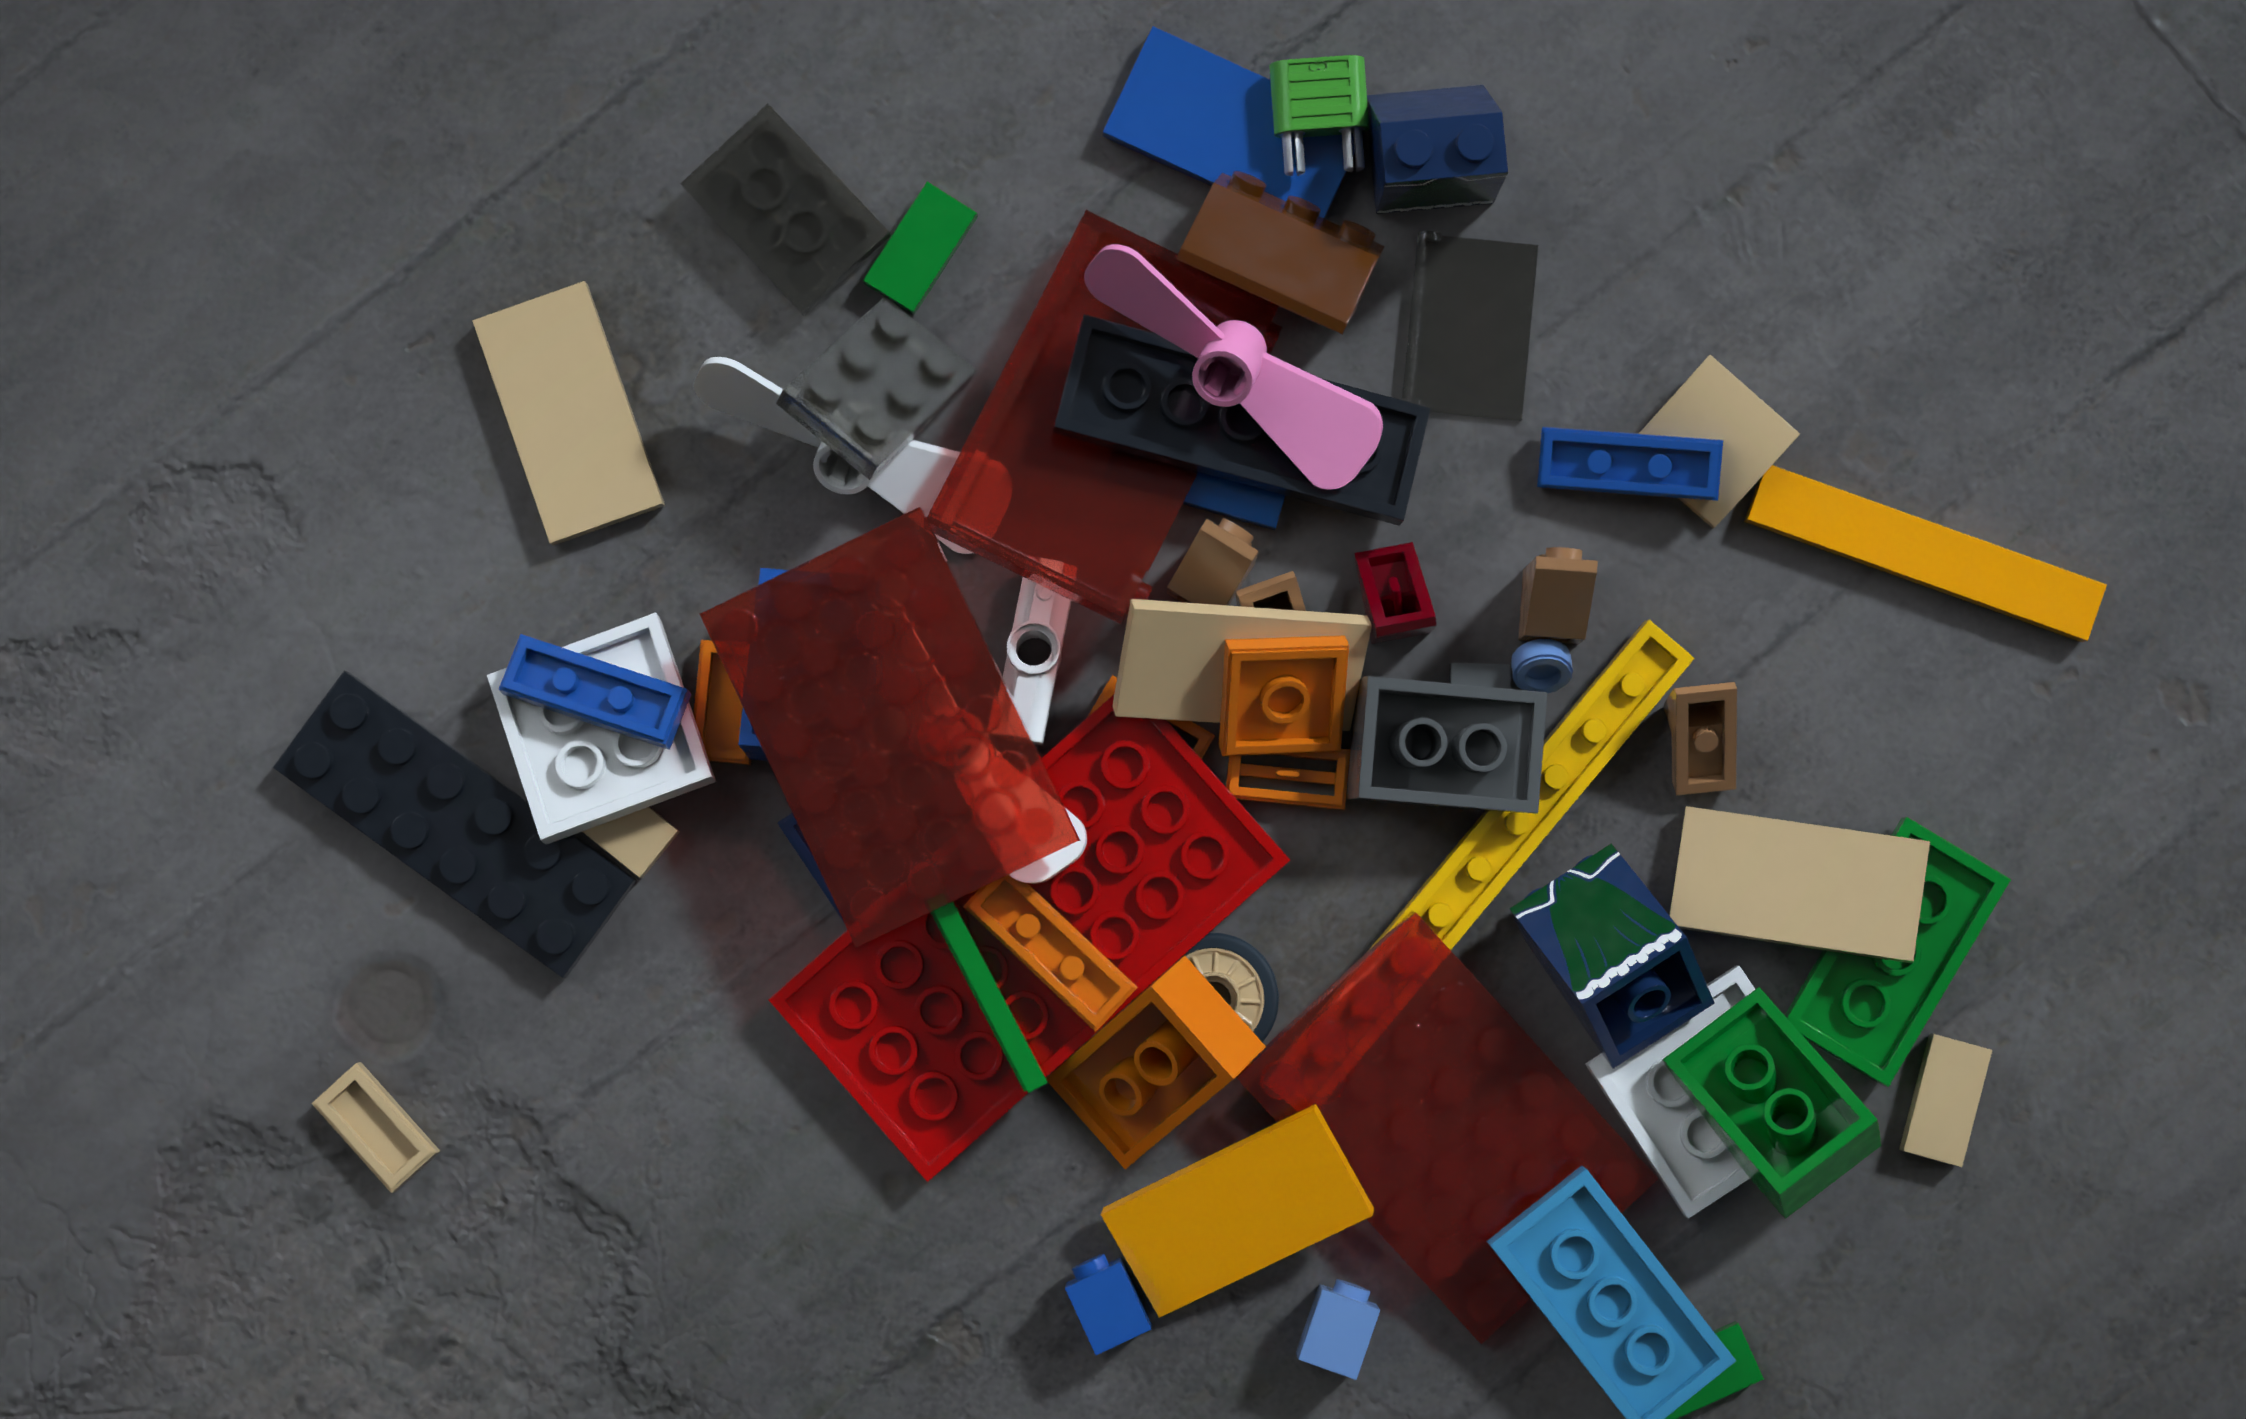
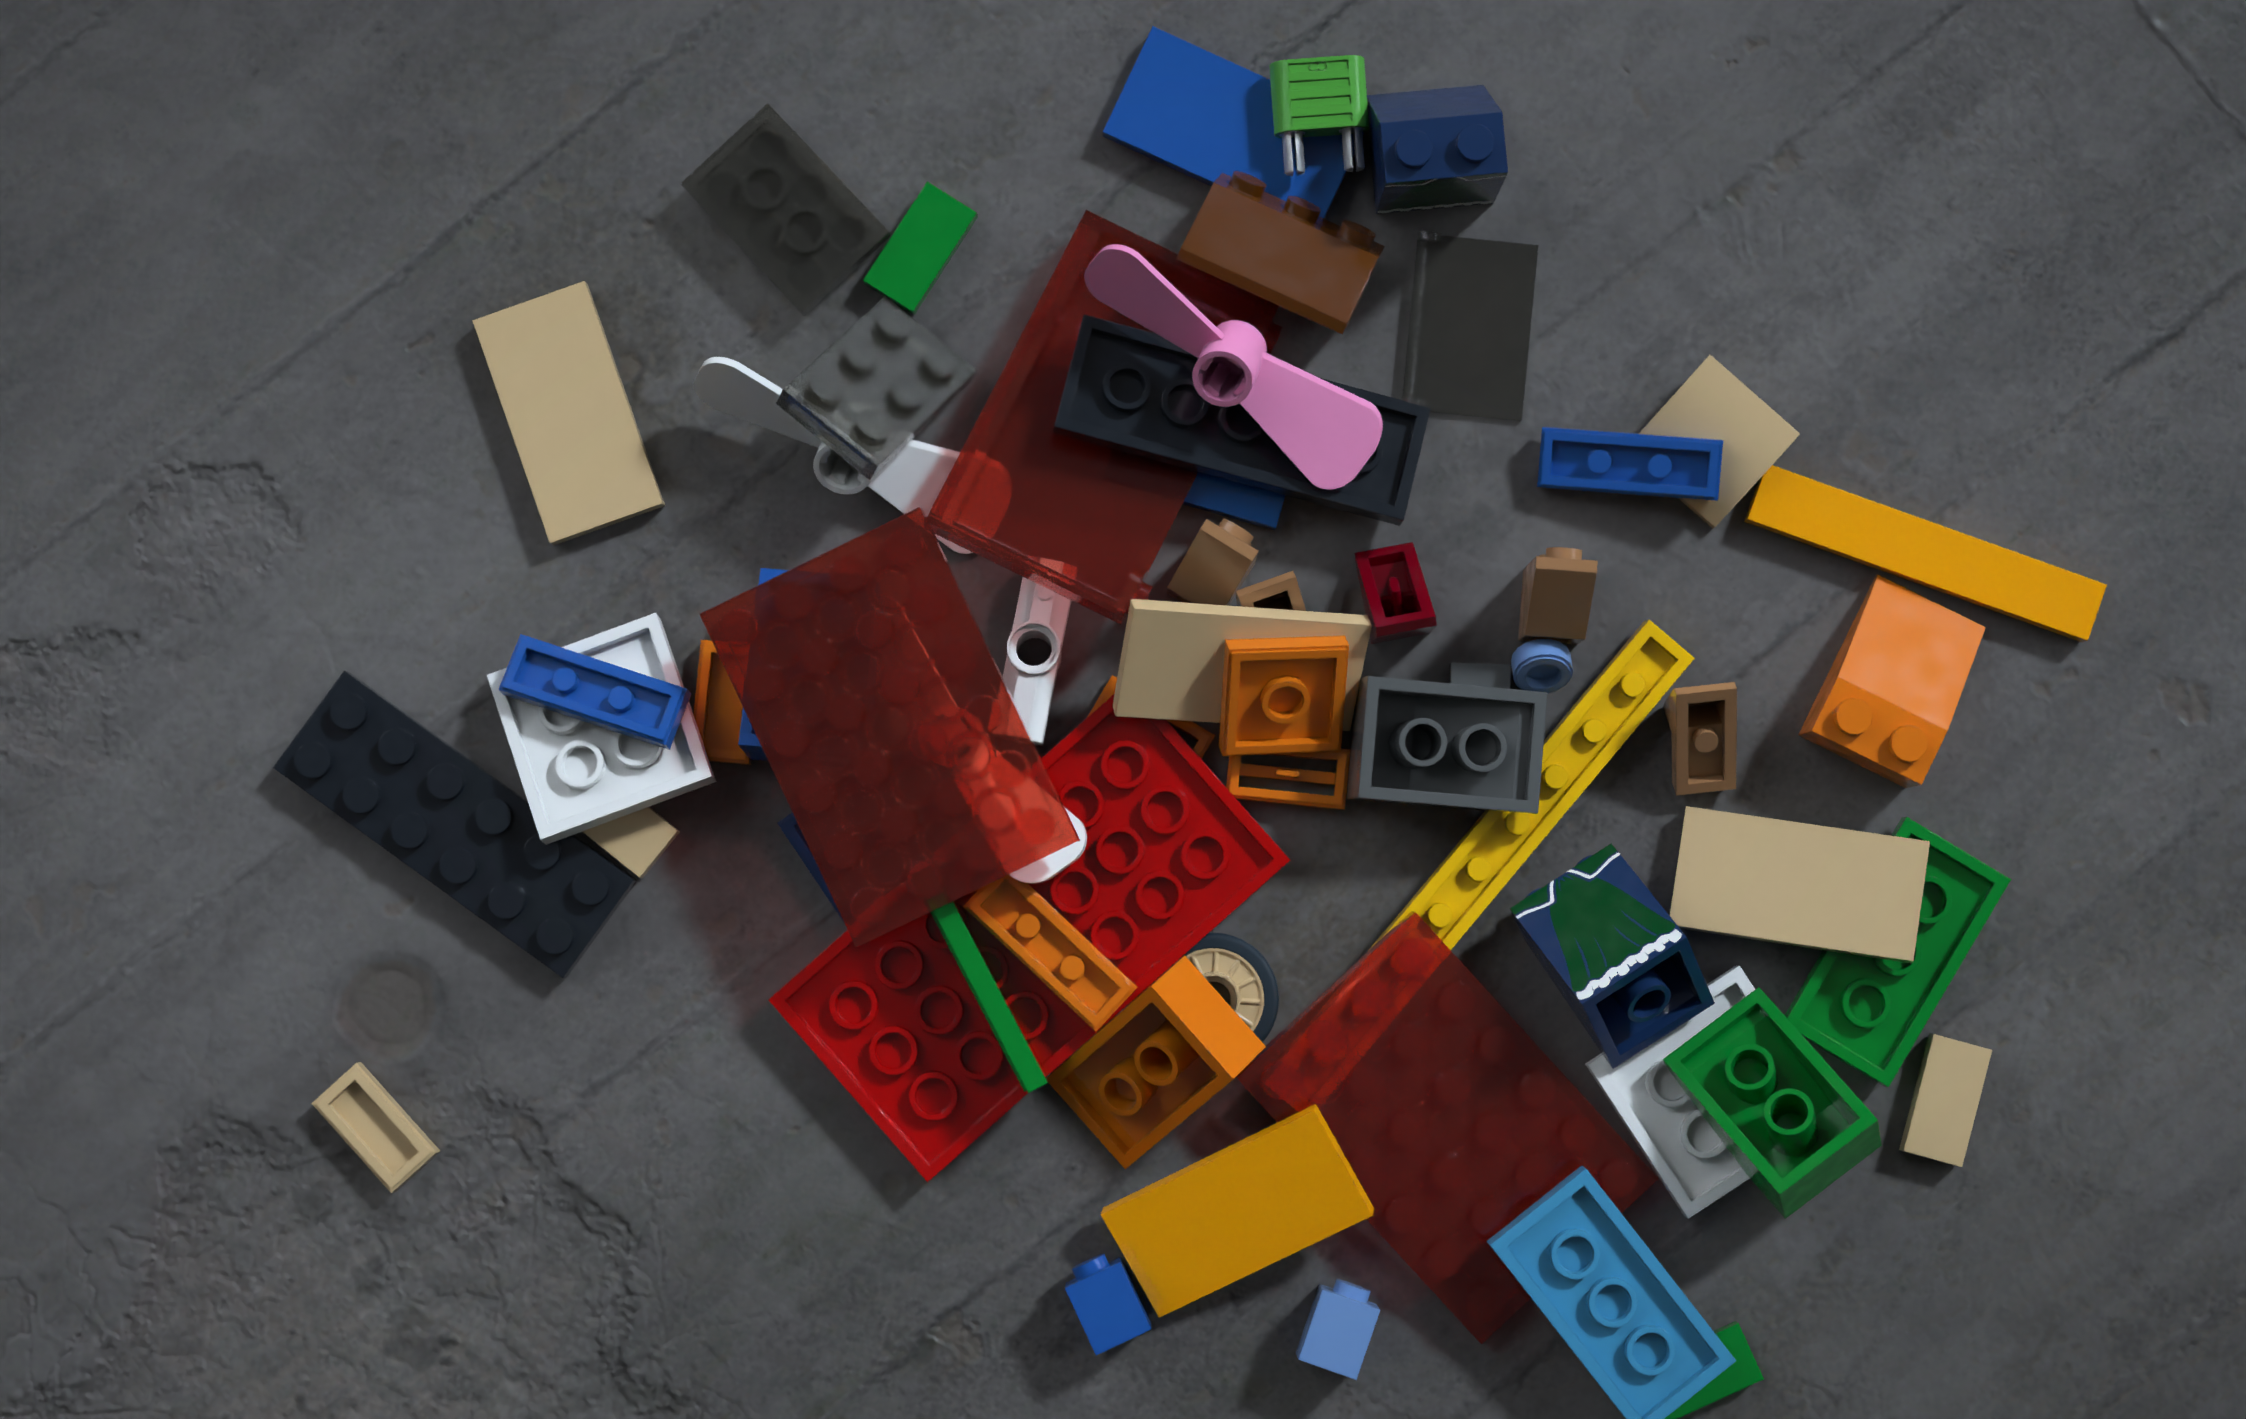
(1894, 684): none -> orange slope

